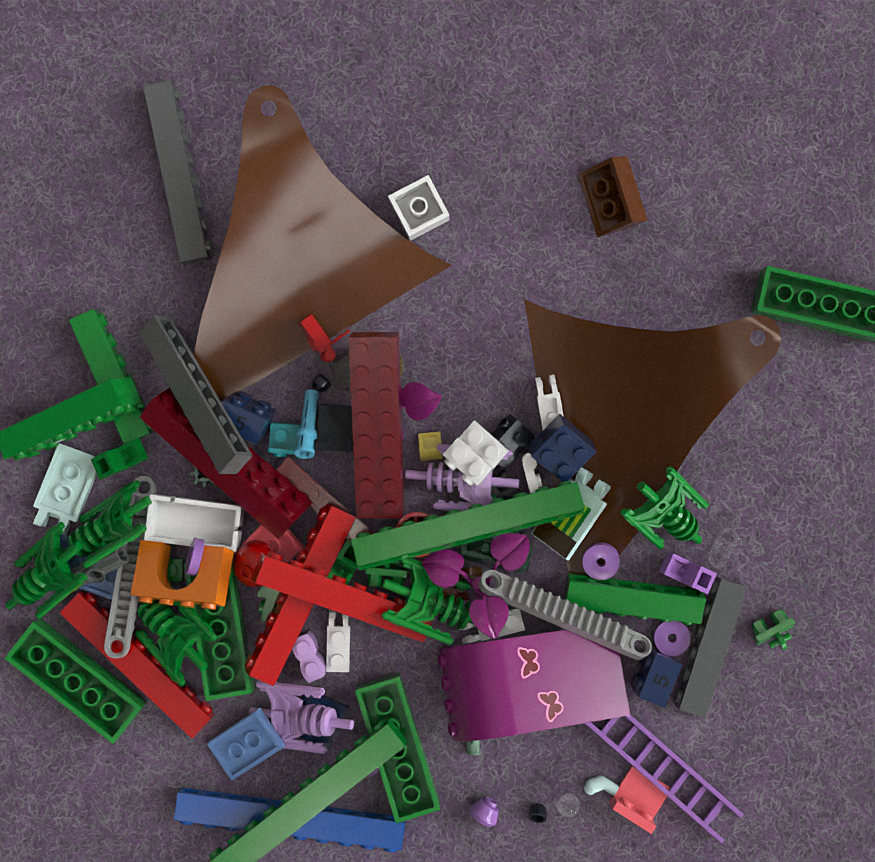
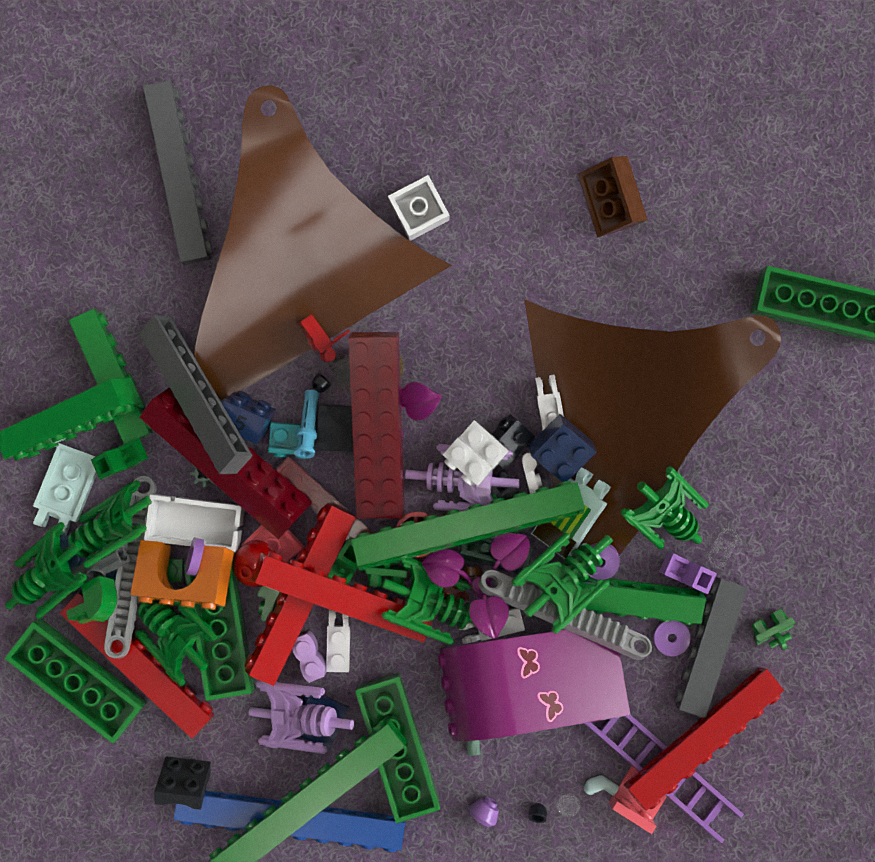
(99, 601): none -> green brick
(182, 782): none -> black brick
(246, 744): medium blue tile -> none
(428, 444): light yellow slope -> none
(561, 583): none -> green bar
(656, 677): dark blue brick -> none
(704, 738): none -> red brick

